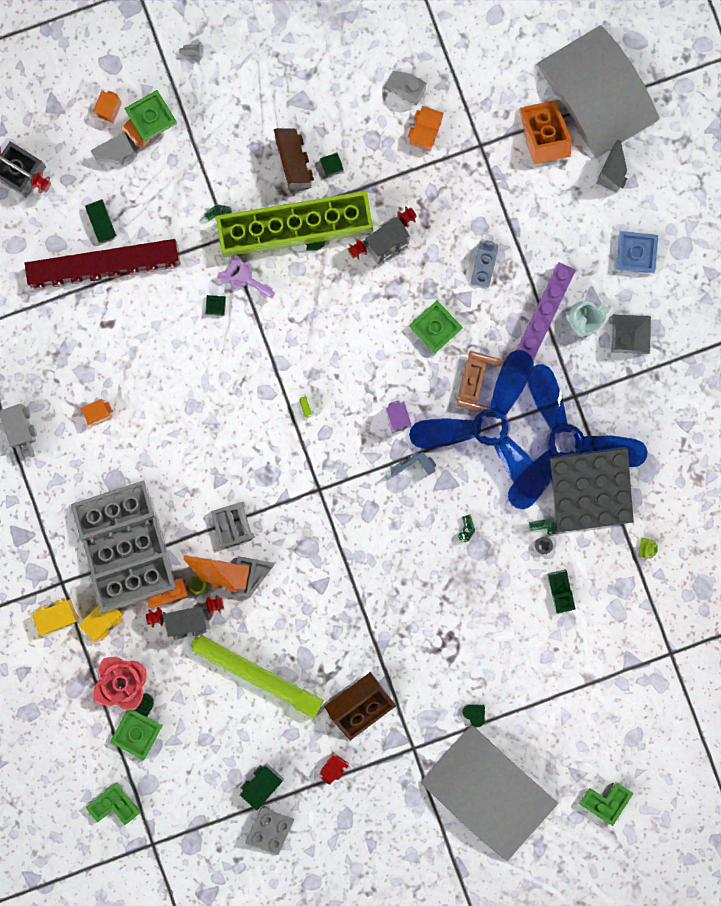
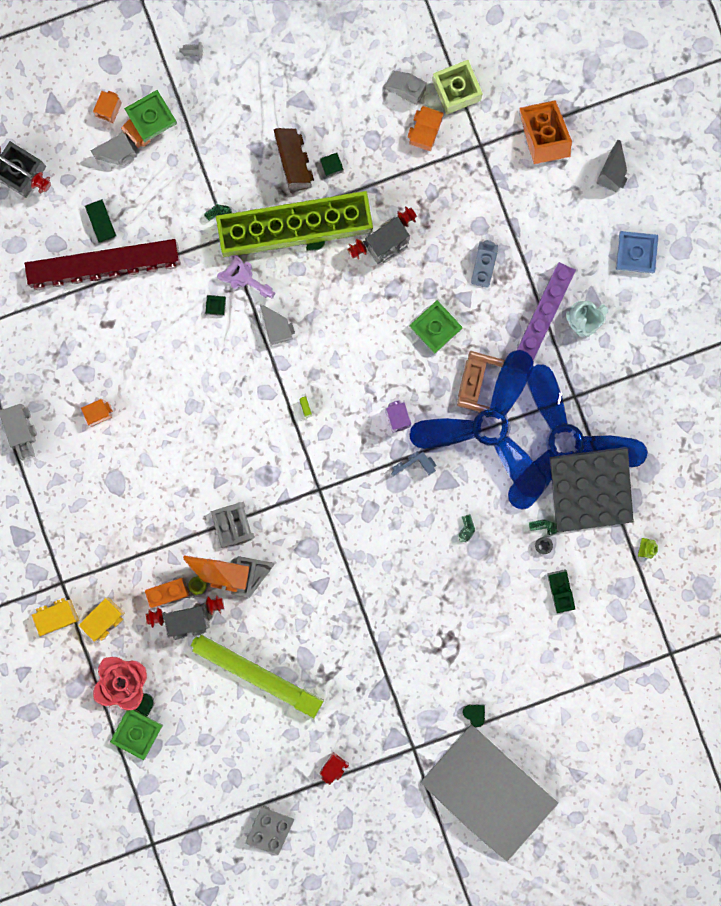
(114, 800): bright green plate -> none
(124, 546): light grey slope -> none
(261, 786): dark green brick -> none
(277, 326): none -> light grey slope
(359, 706): reddish brown slope -> none
(457, 87): none -> yellowish green brick
(599, 90): light grey slope -> none
(609, 807): bright green plate -> none
(631, 334): dark grey slope -> none

